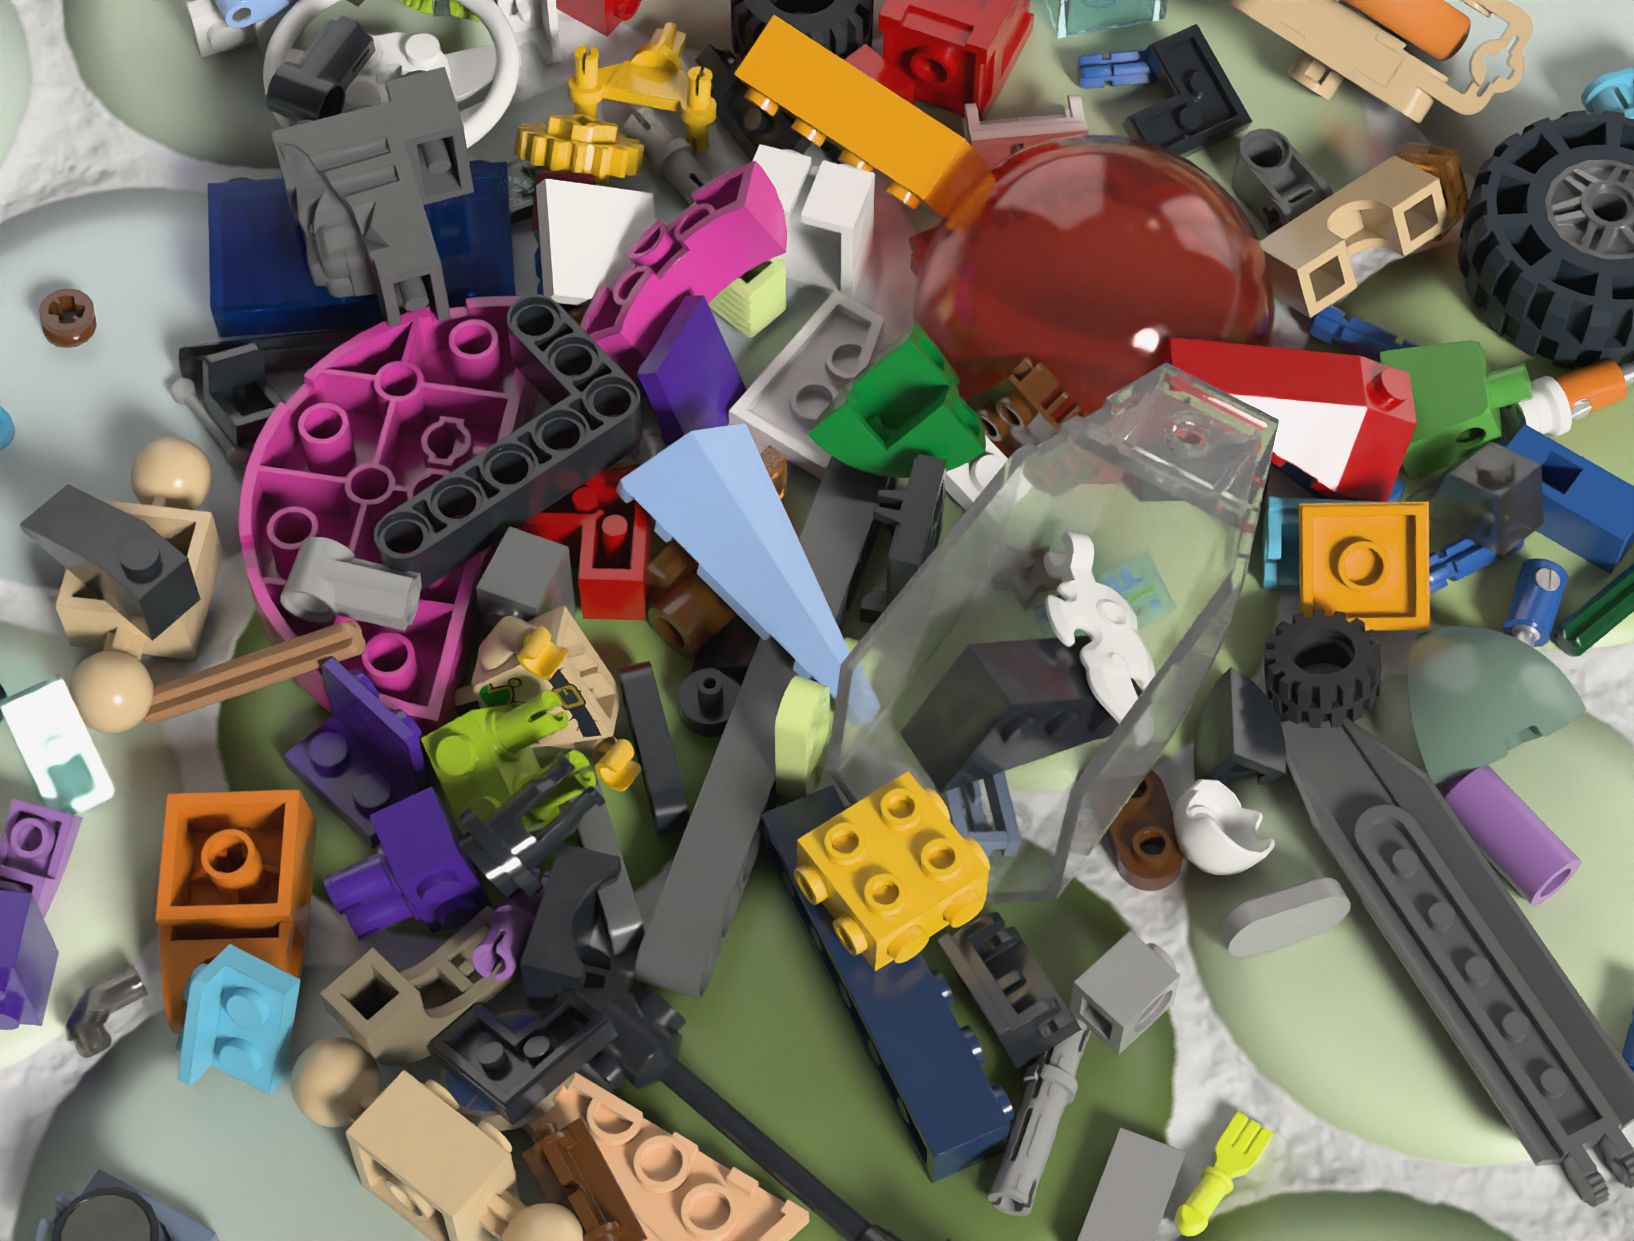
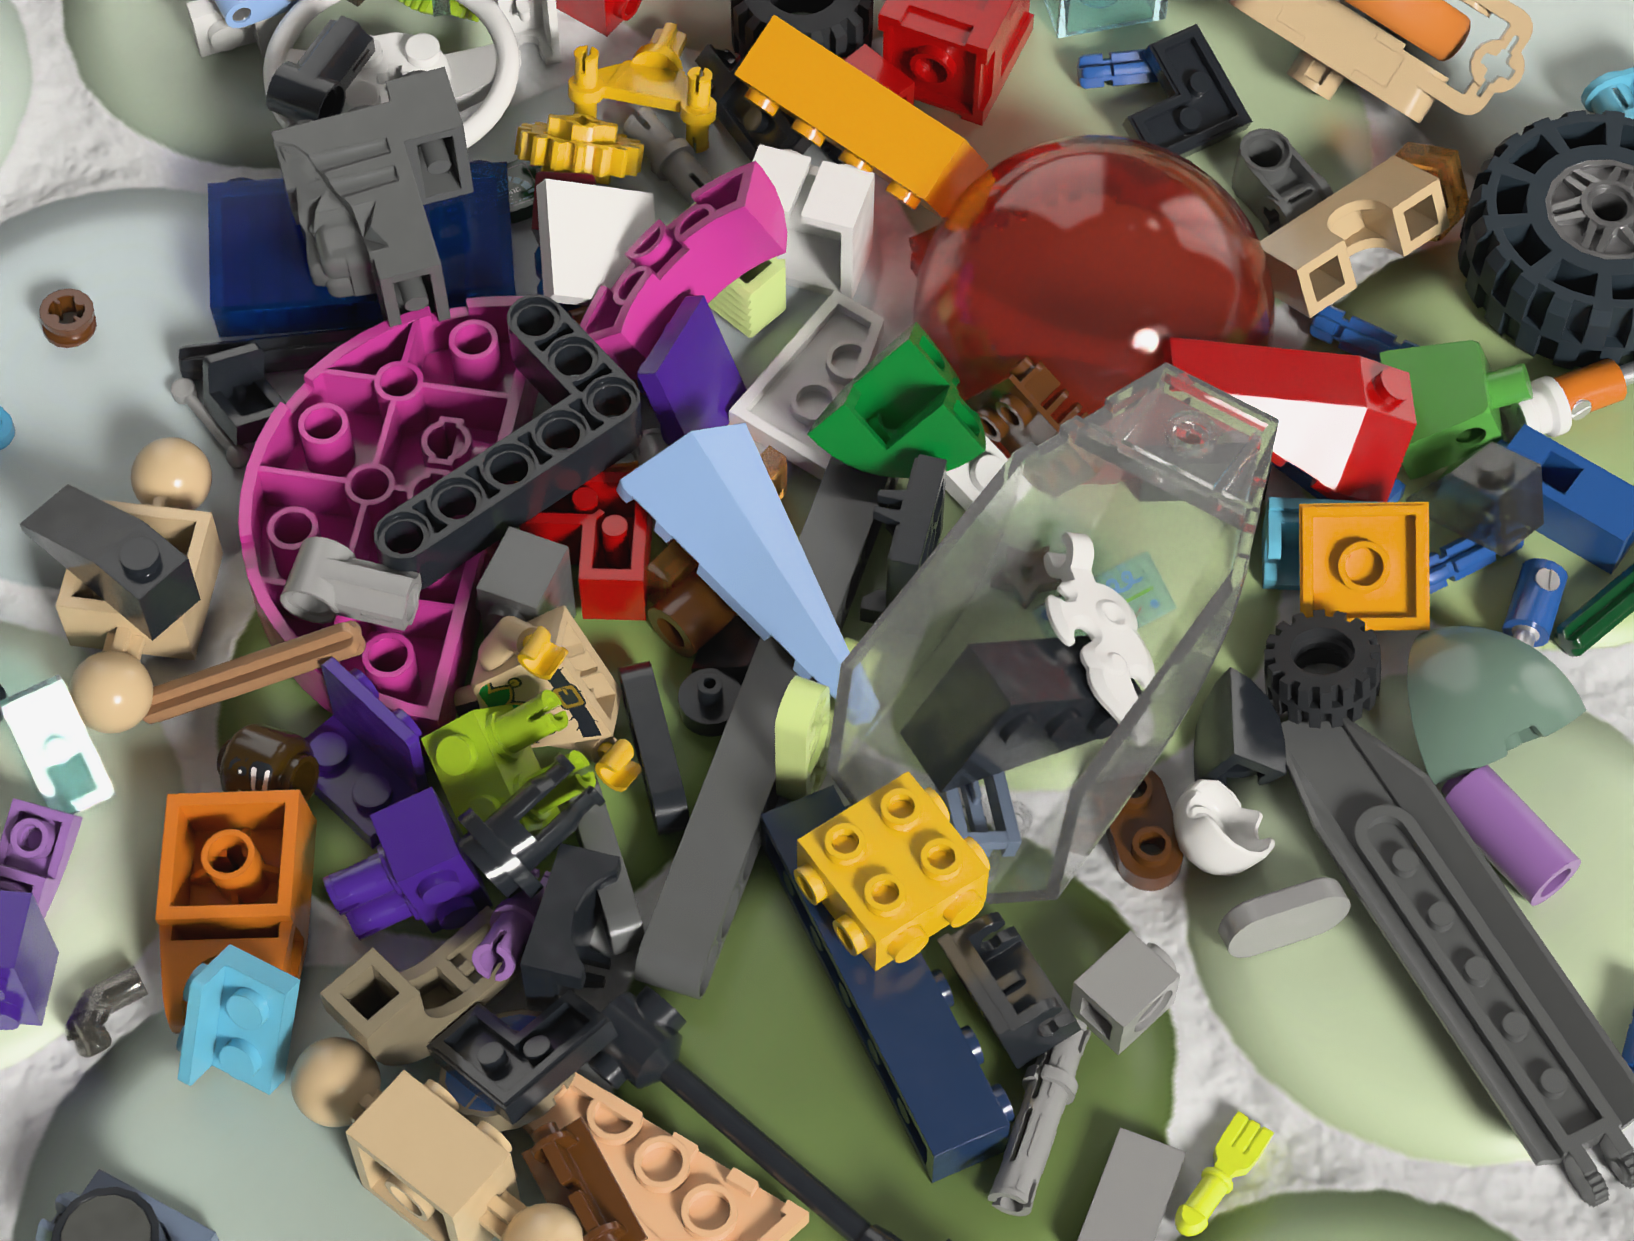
(267, 760): none -> dark brown head
(1003, 137): white hinge -> none

